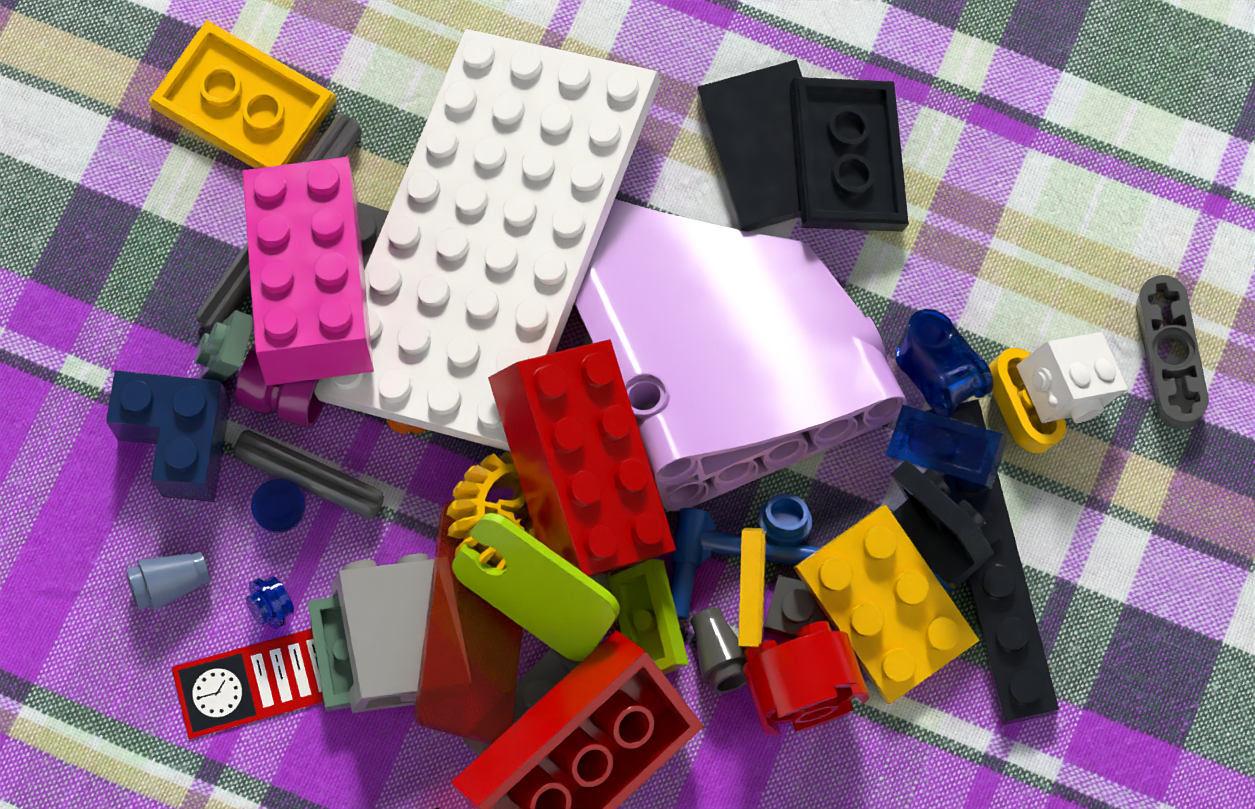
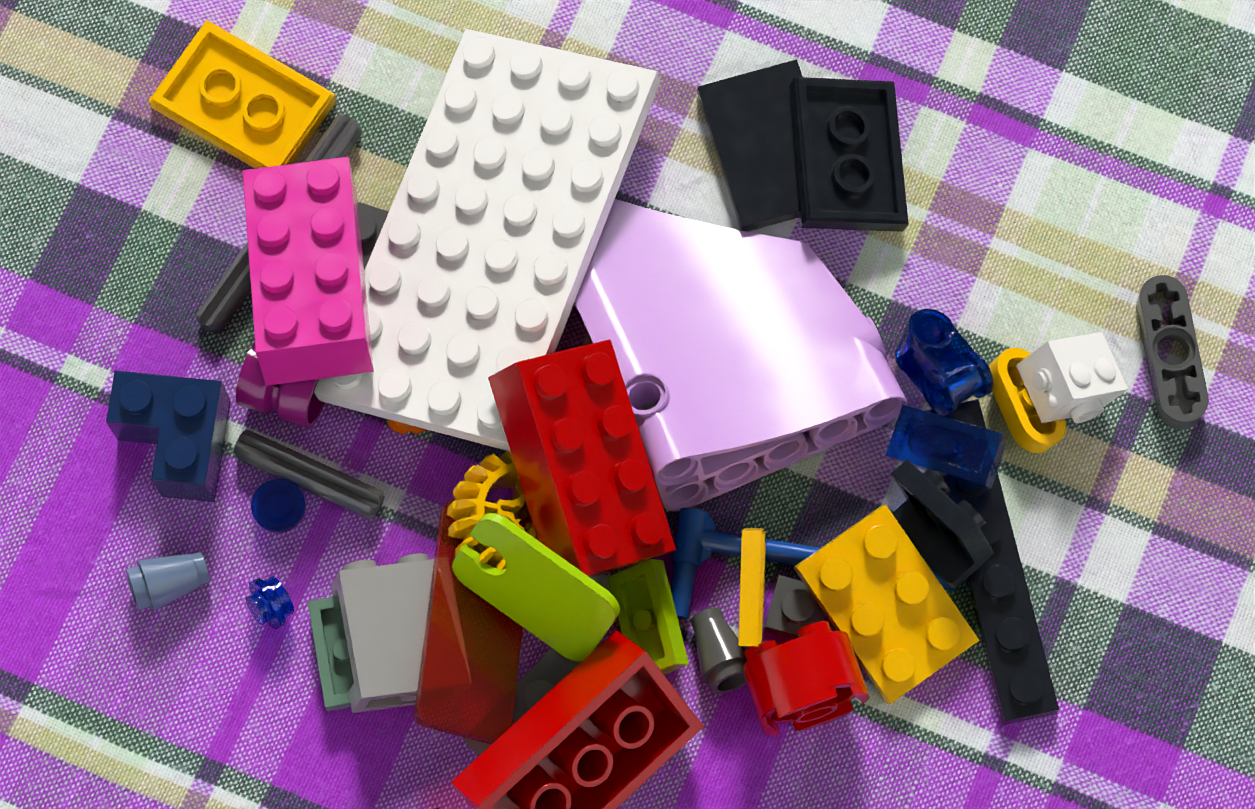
(224, 347): sand green plate -> none
(248, 683): sticker -> none
(785, 520): blue plate -> none

